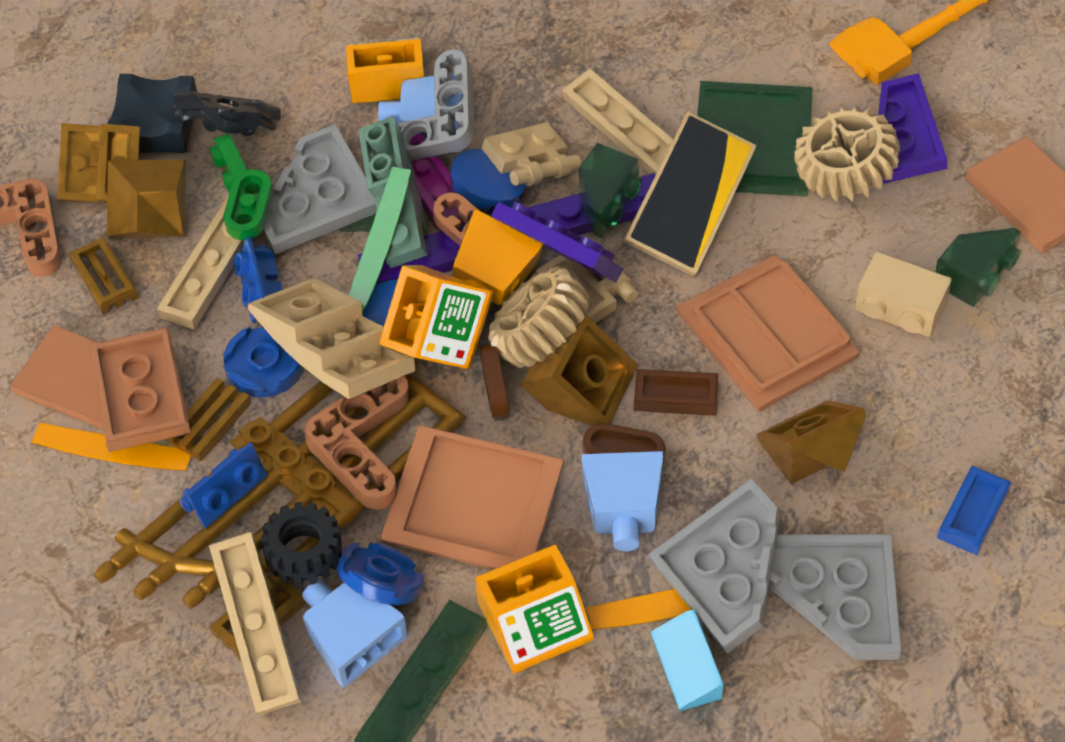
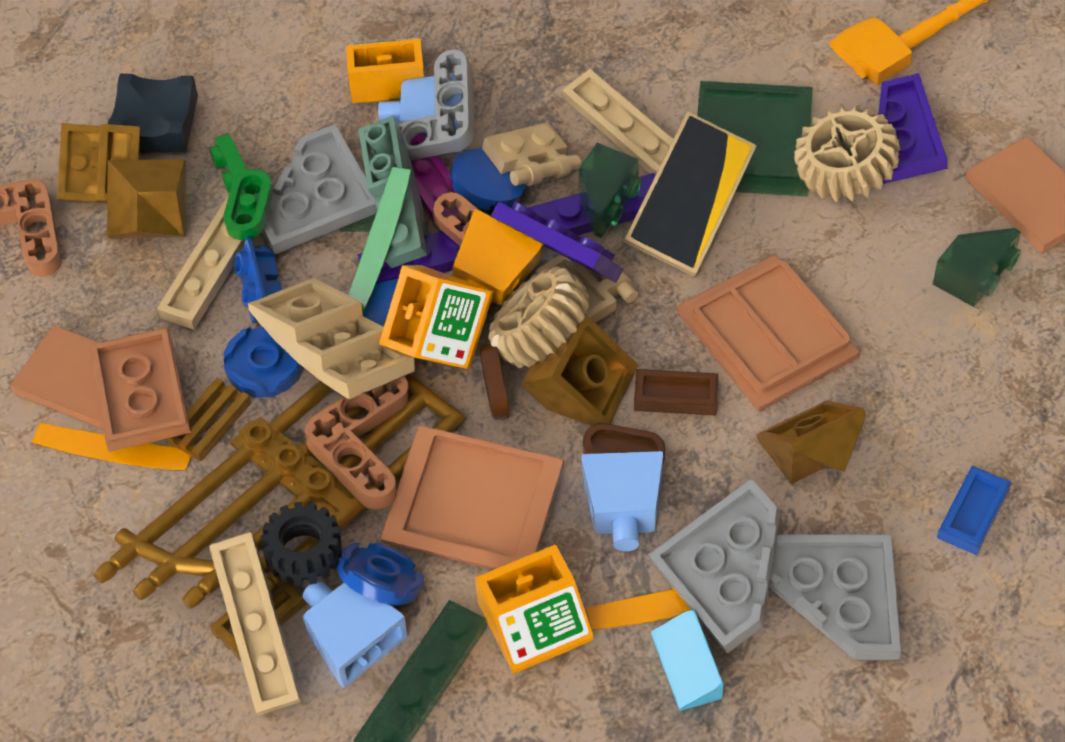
(115, 296): pearl gold tile -> none
(226, 485): blue hinge -> none
(241, 118): black piece -> none
(902, 294): tan brick -> none

